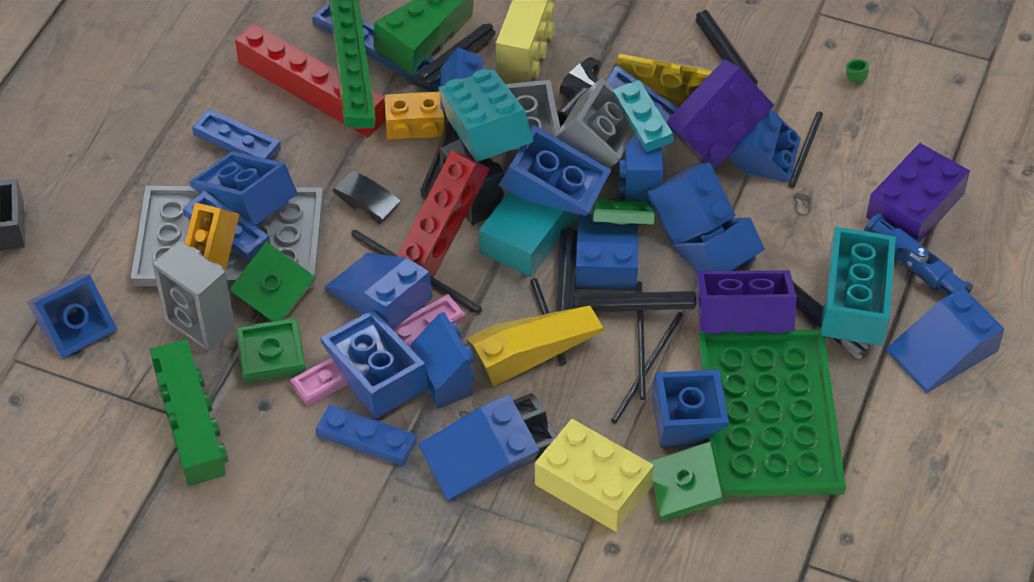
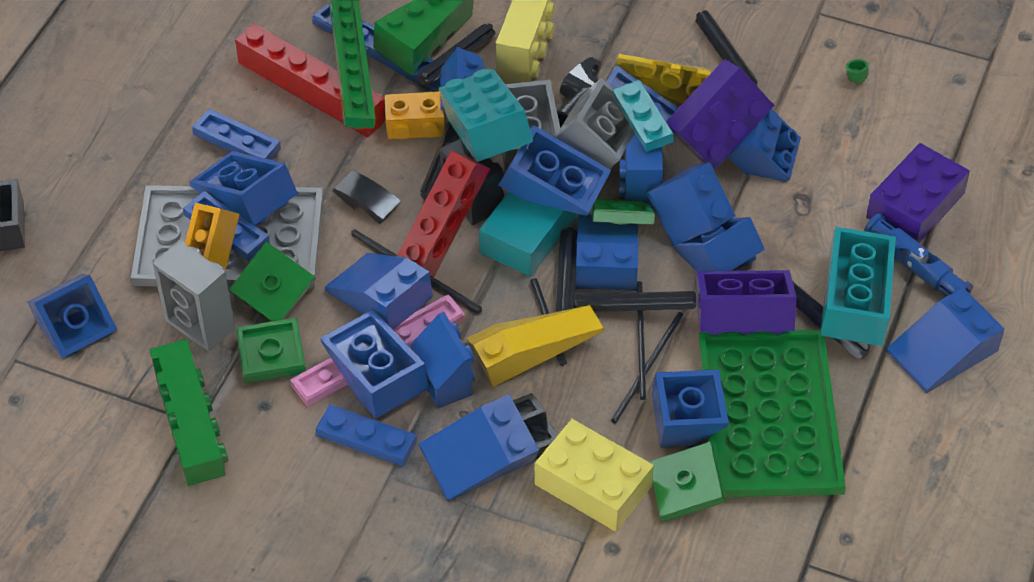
(805, 150): black axle -> none

